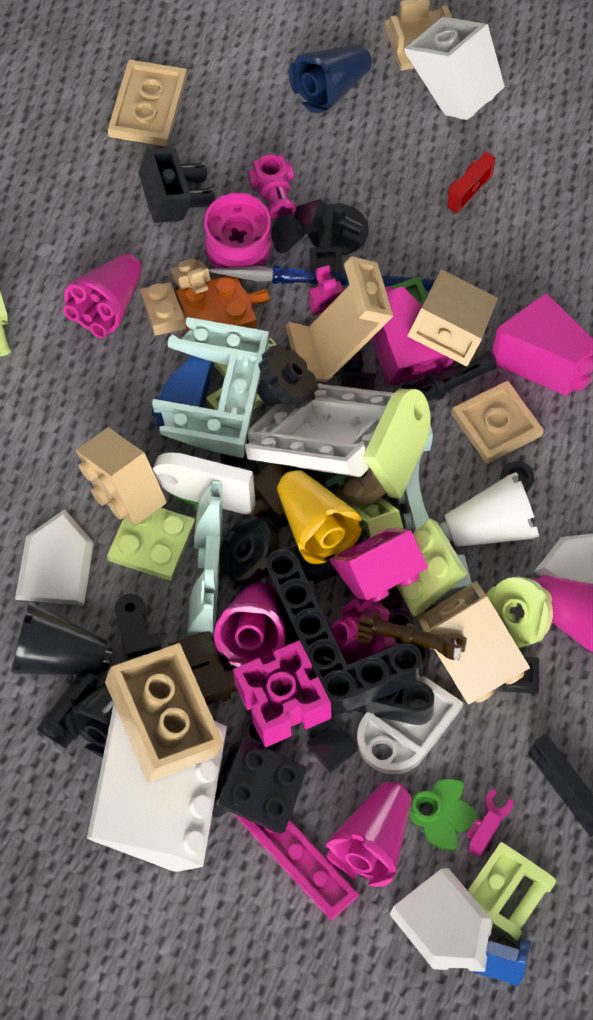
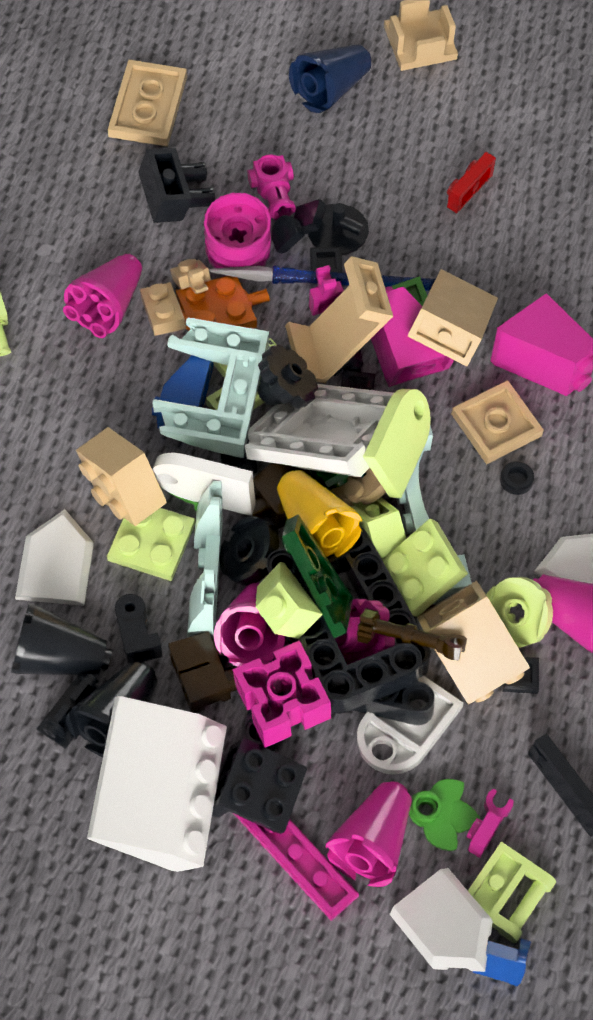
(163, 712): tan brick -> none
(285, 603): none -> yellowish green slope
(321, 578): none -> dark green wing
(332, 746): black tile -> none
(380, 564): dark pink slope -> none
(434, 384): black pin -> none
(457, 65): white slope -> none
(492, 516): white cone -> none

